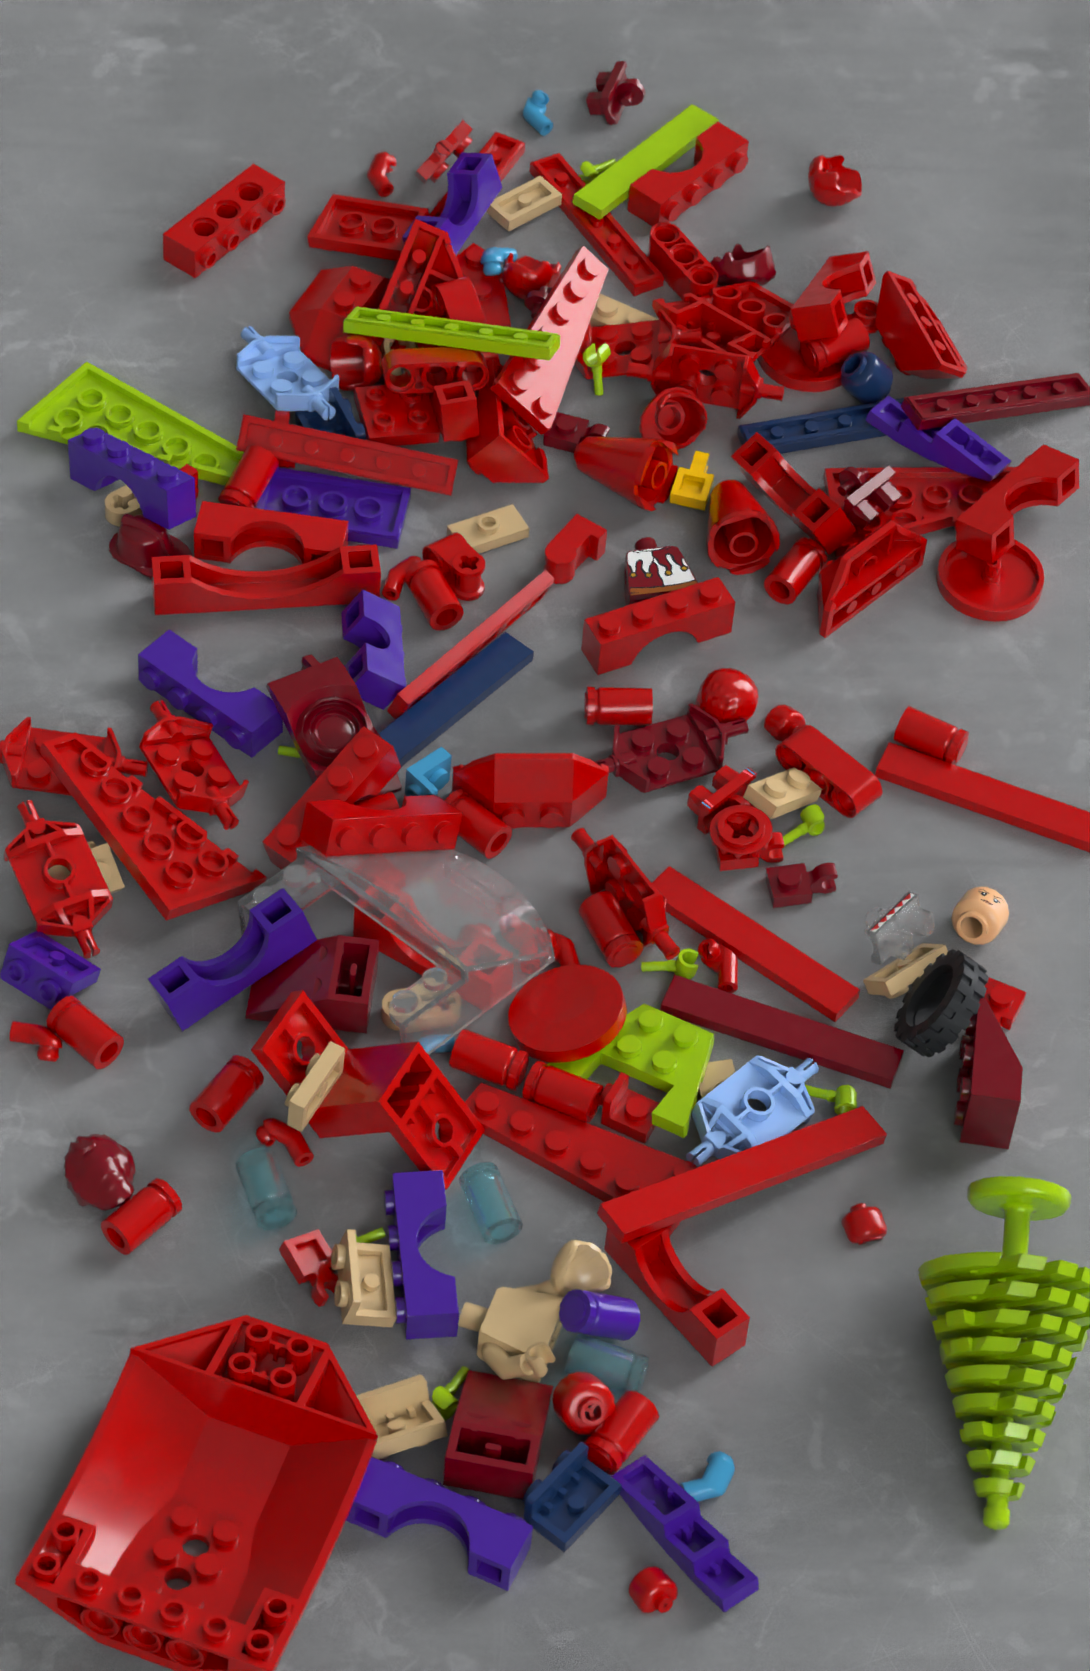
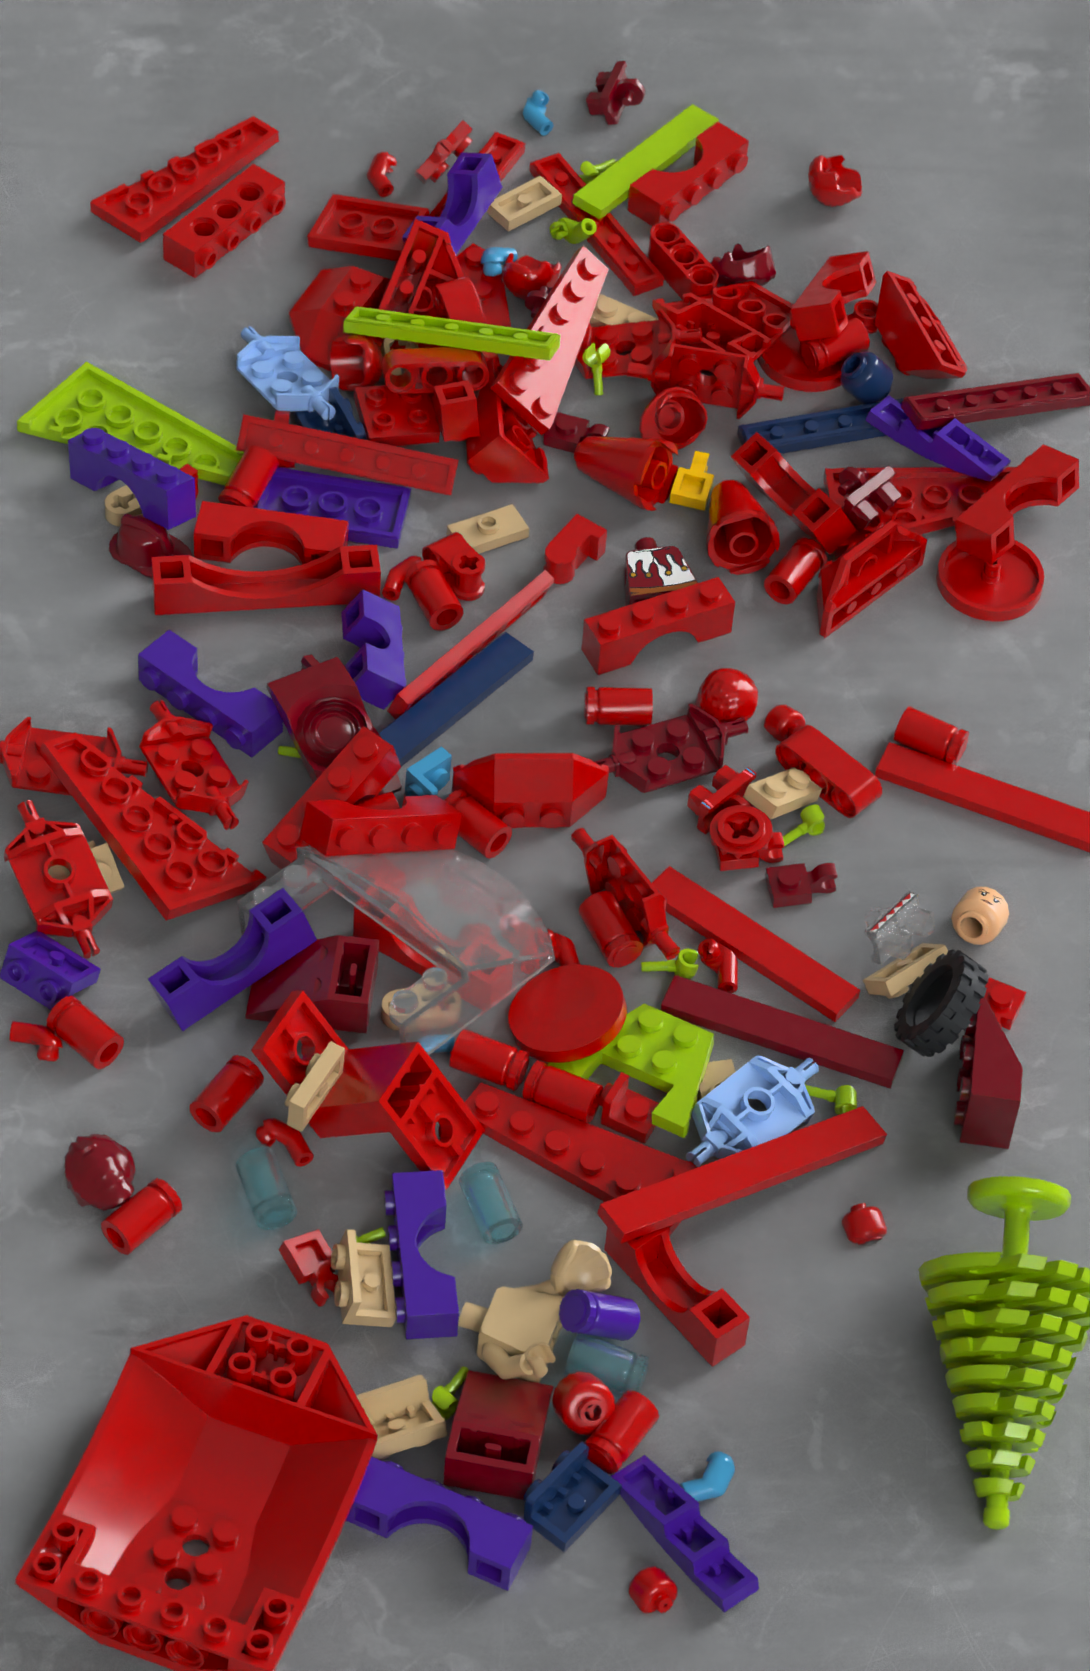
(166, 194): none -> red wing
(572, 230): none -> lime arm

